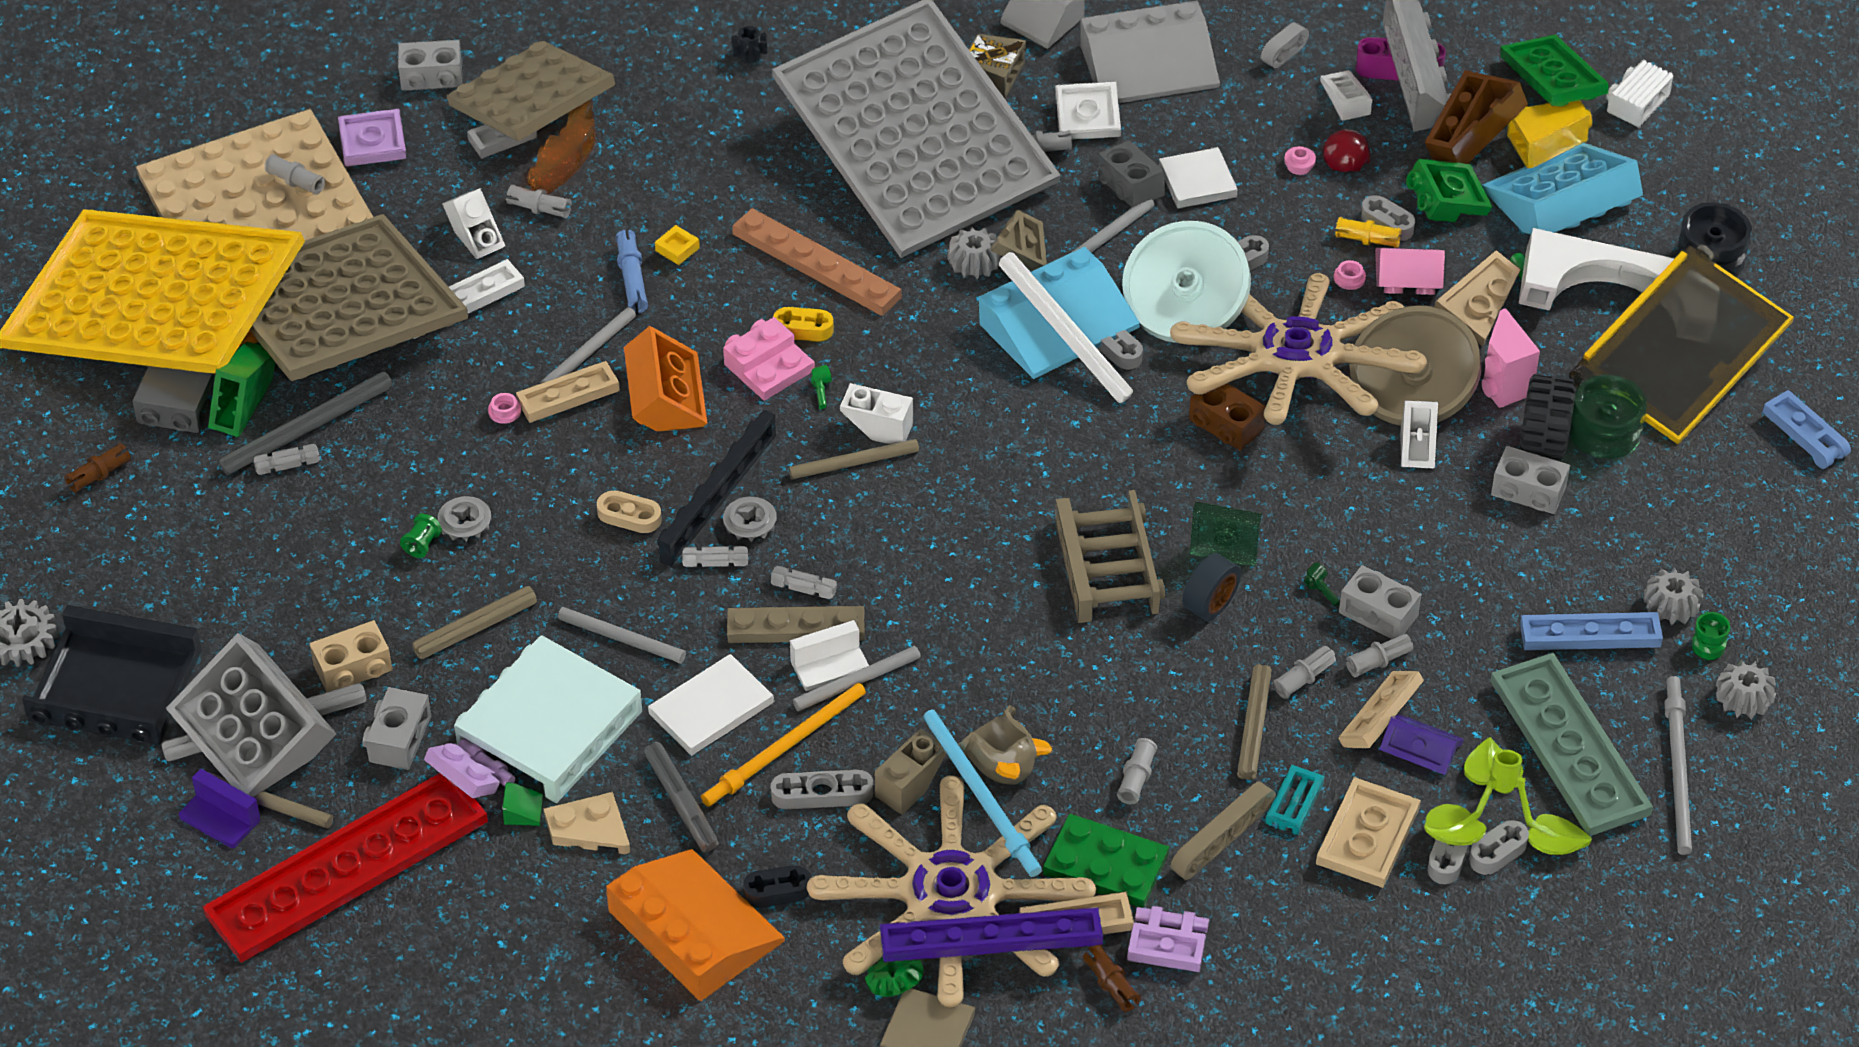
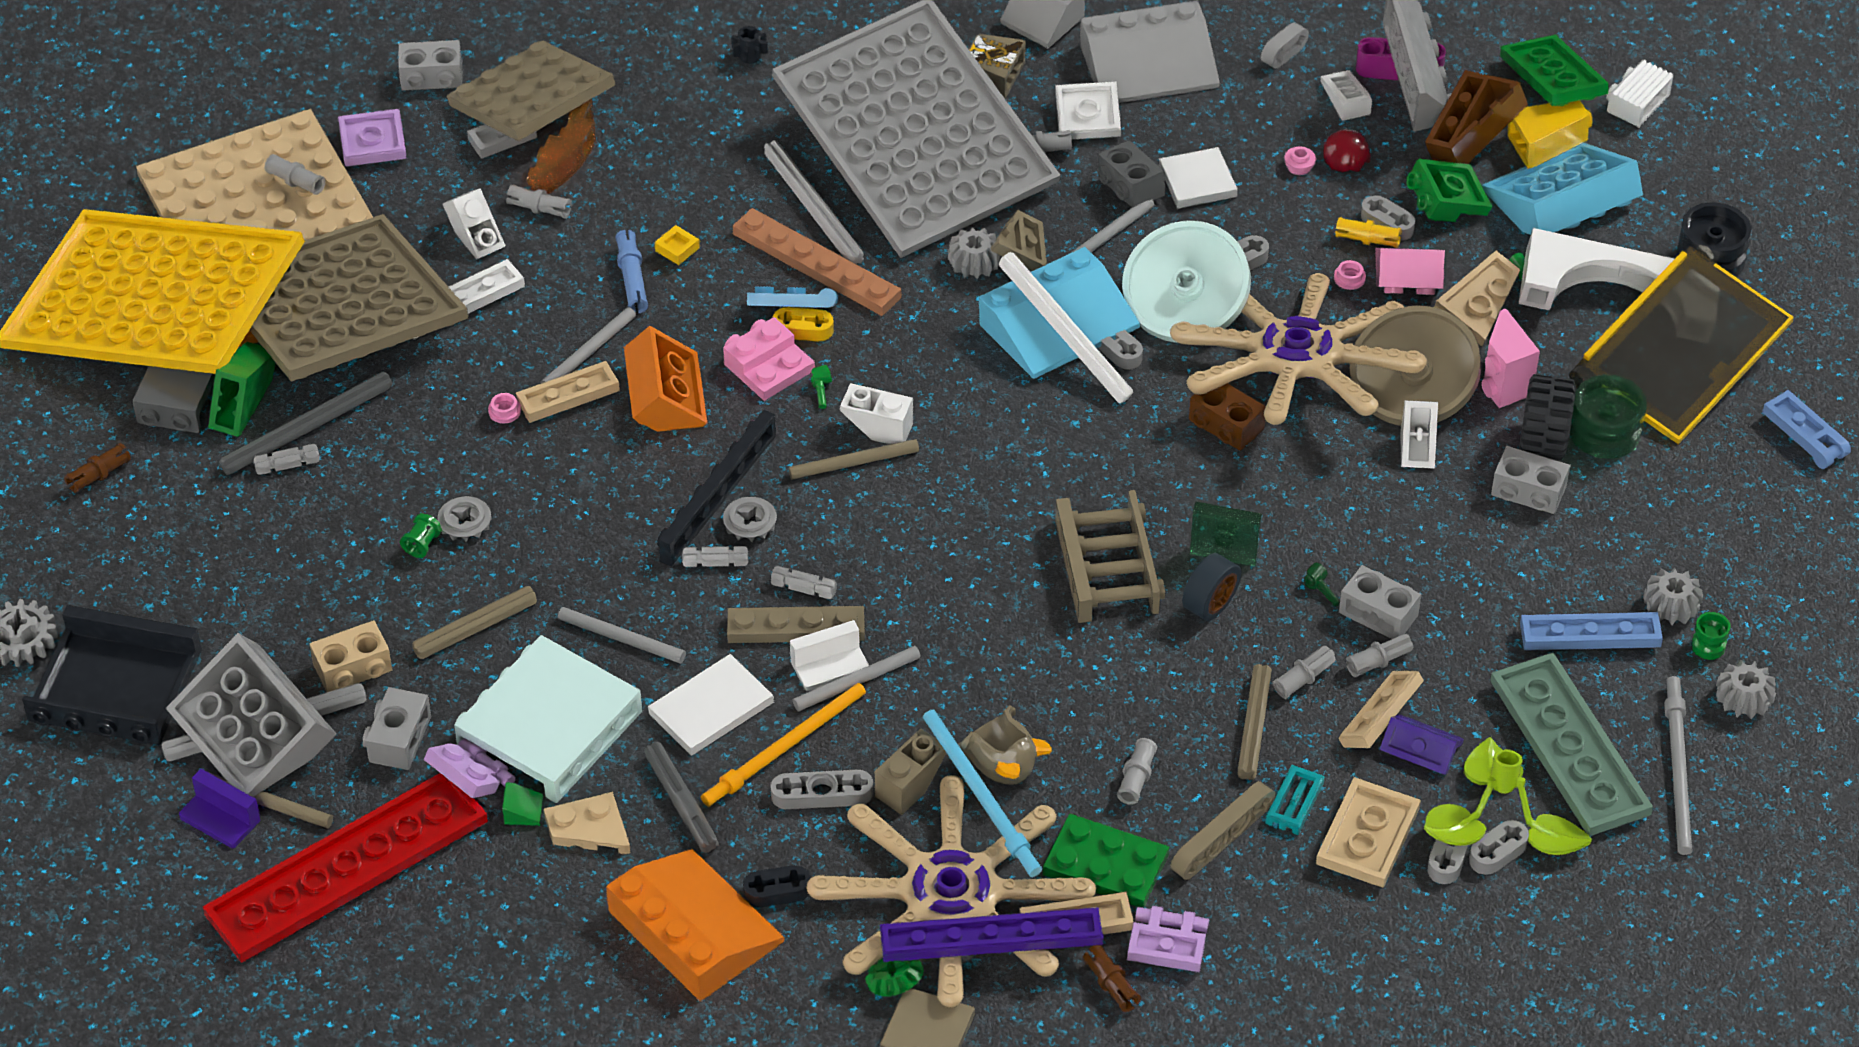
(632, 511): tan plate -> none
(794, 298): none -> dark azure plate
(813, 202): none -> light grey axle

